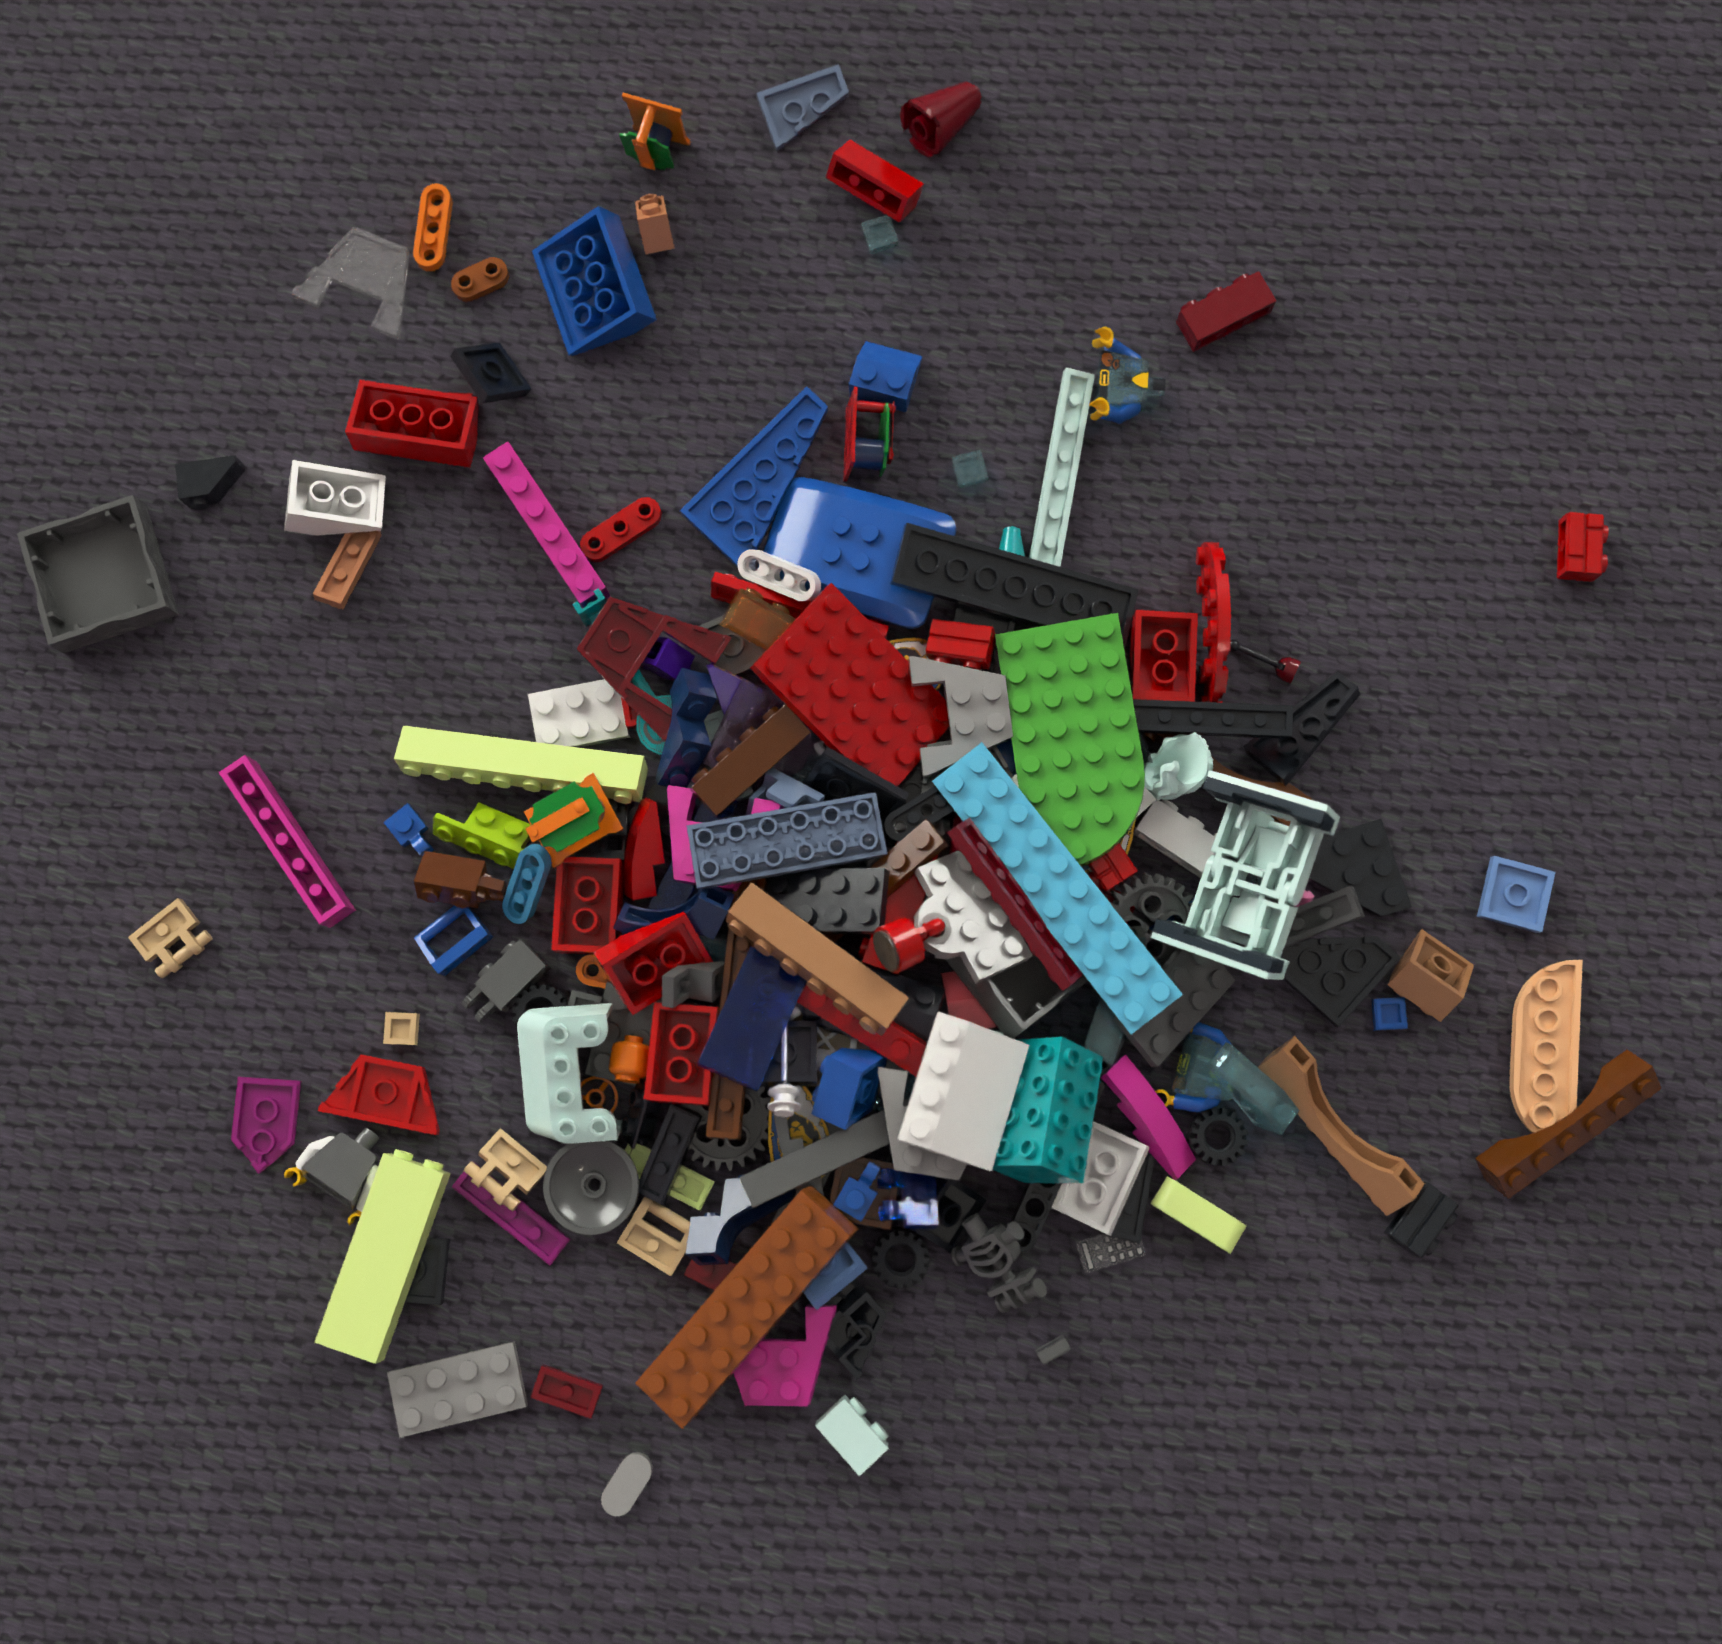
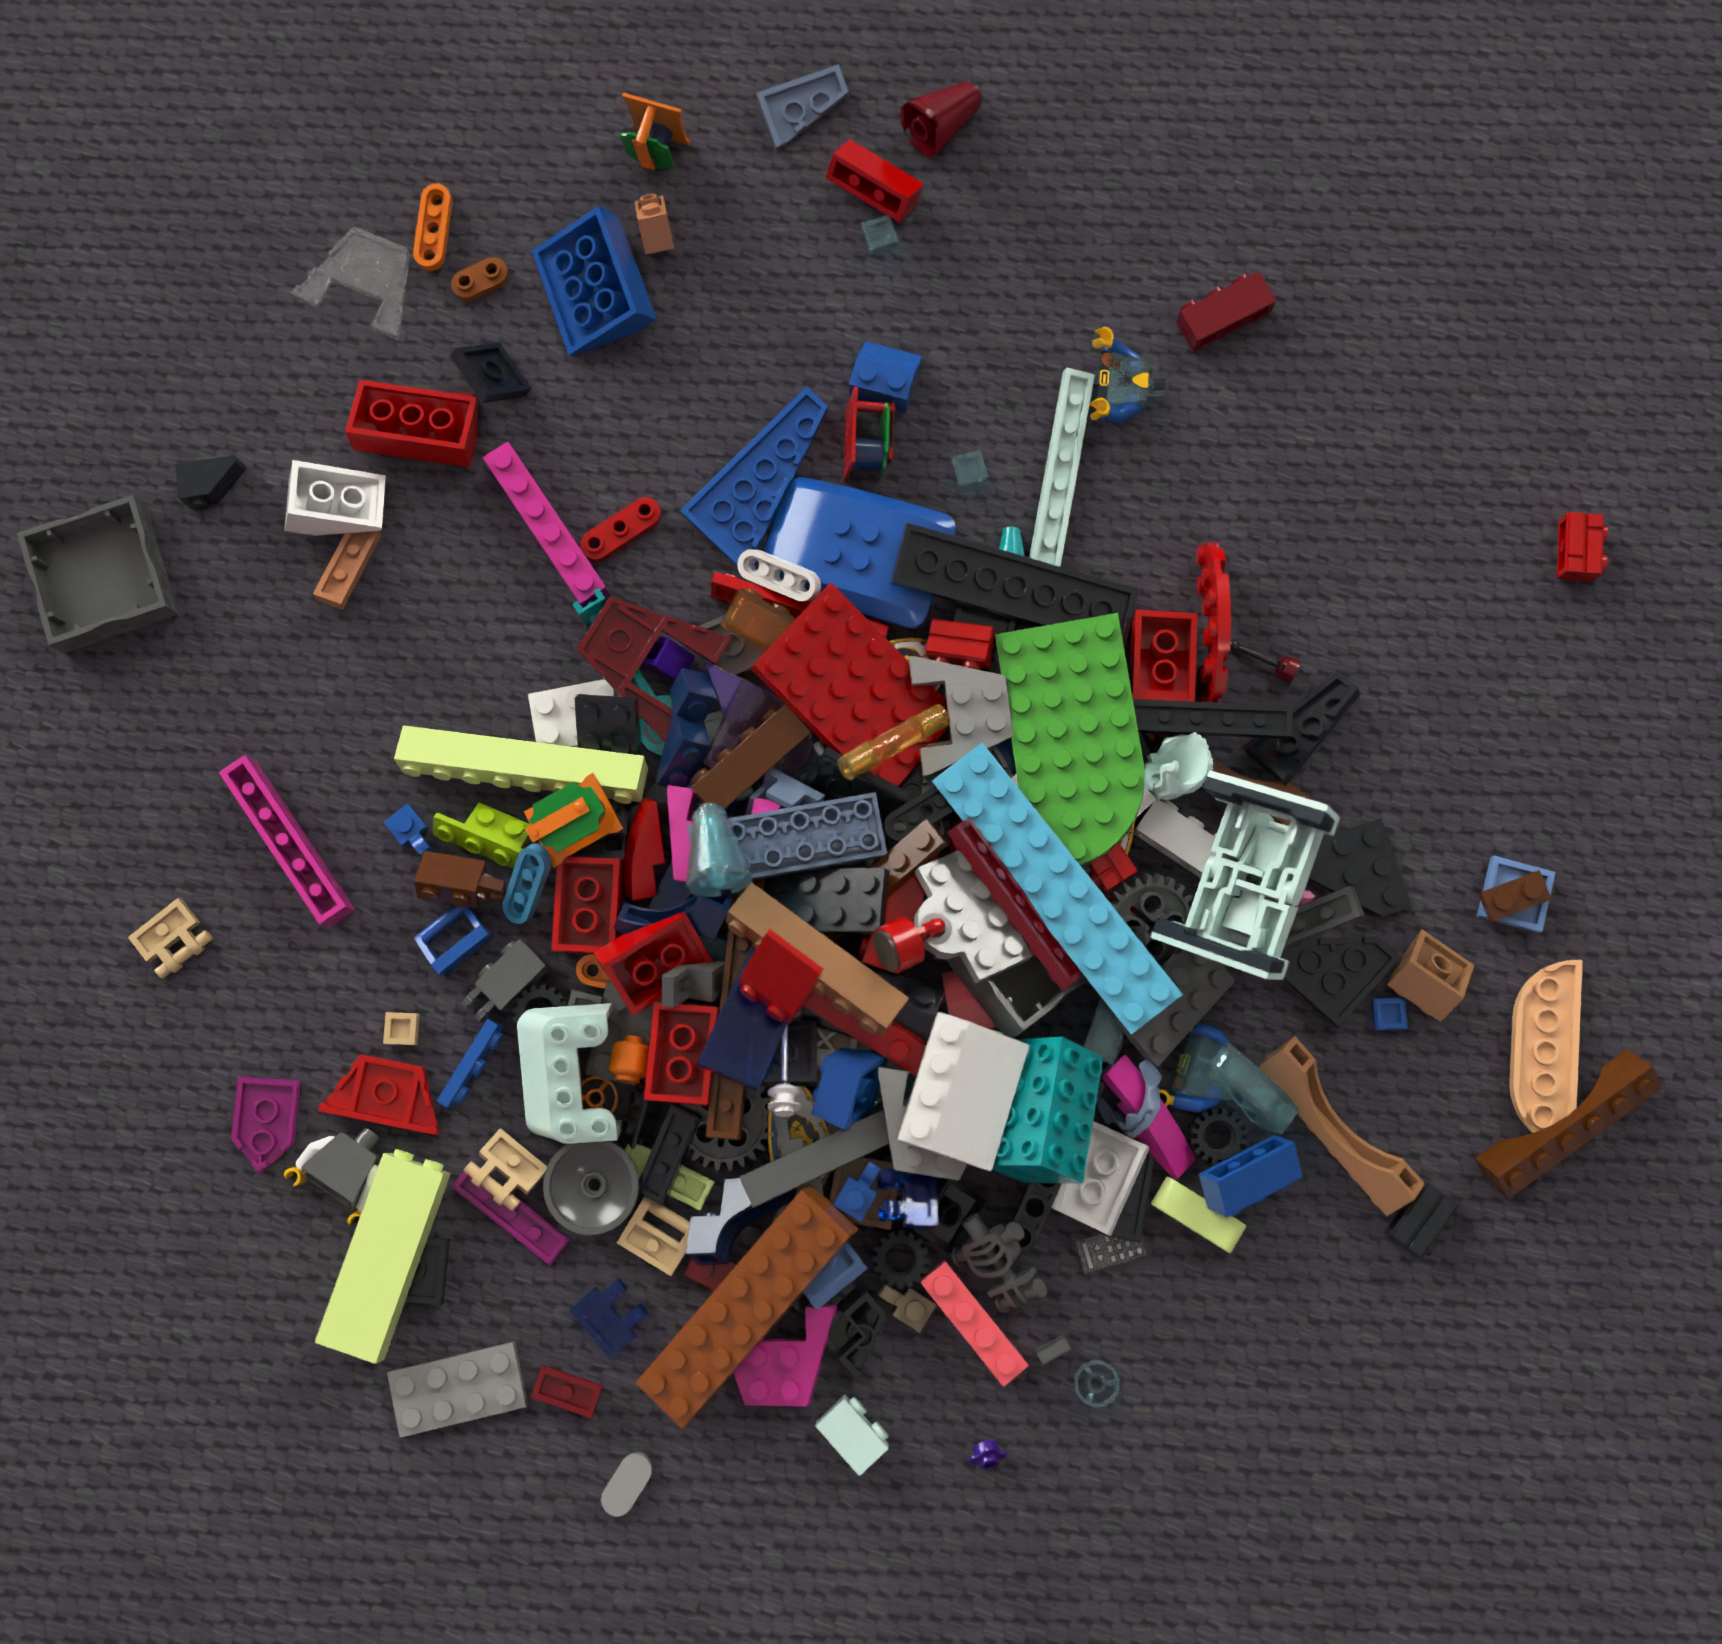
(471, 1064): none -> blue plate
(604, 1322): none -> clear blue plate
(608, 723): none -> black plate
(715, 854): none -> clear light blue cone
(779, 977): none -> red slope
(893, 741): none -> clear yellow piece
(910, 1307): none -> dark tan plate
(974, 1323): none -> coral arch
(987, 1455): none -> dark purple plate
(1092, 1391): none -> clear light blue piece
(1138, 1122): none -> sand blue helmet
(1250, 1176): none -> blue brick
(1514, 896): none -> reddish brown plate

